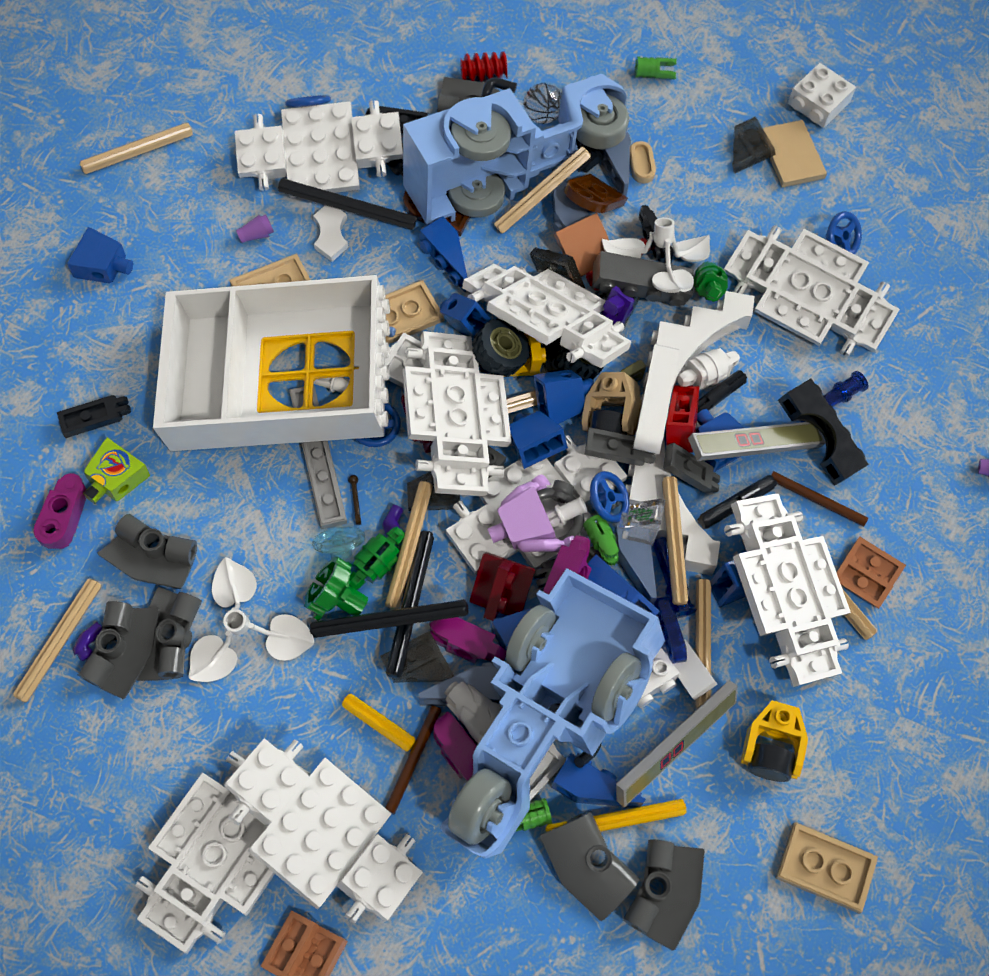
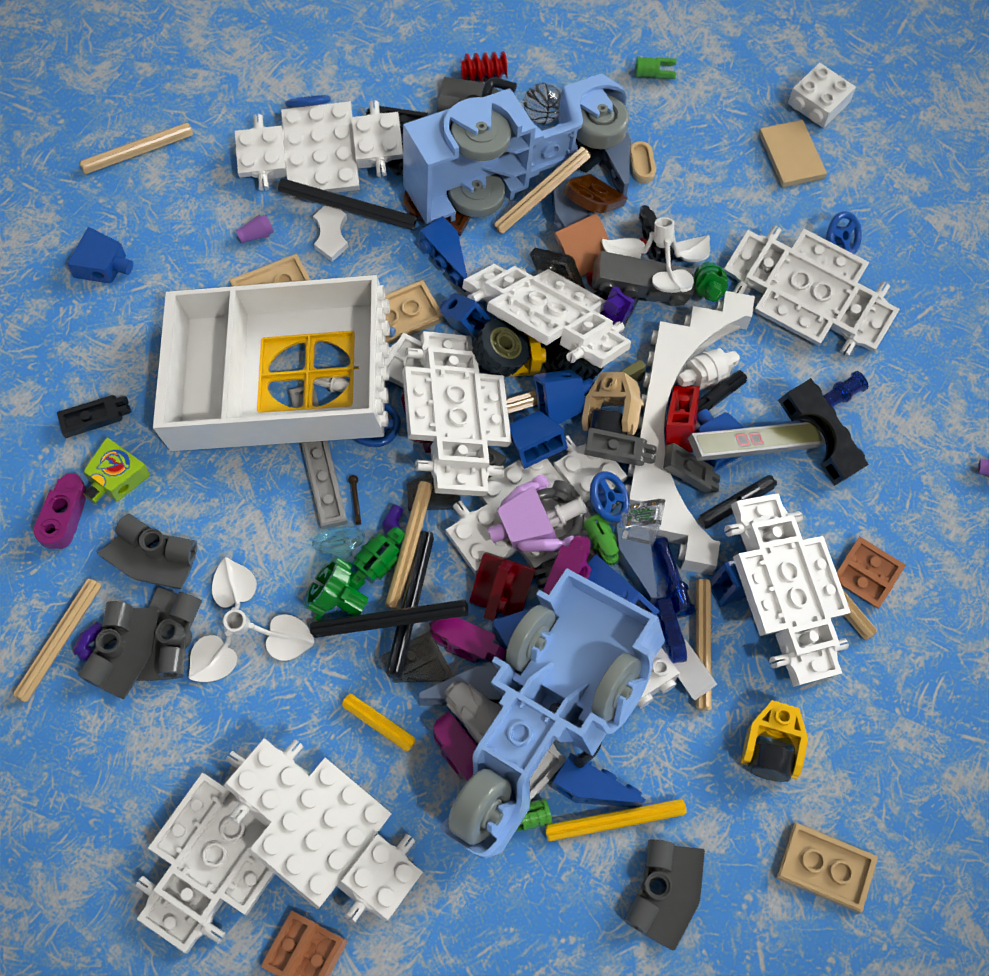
(412, 759): reddish brown piece -> none
(596, 886): dark grey panel -> none
(656, 399): white beam -> none
(675, 541): tan axle -> none
(676, 743): tile -> none
(750, 145): clear smoke wing -> none
(820, 499): reddish brown piece -> none

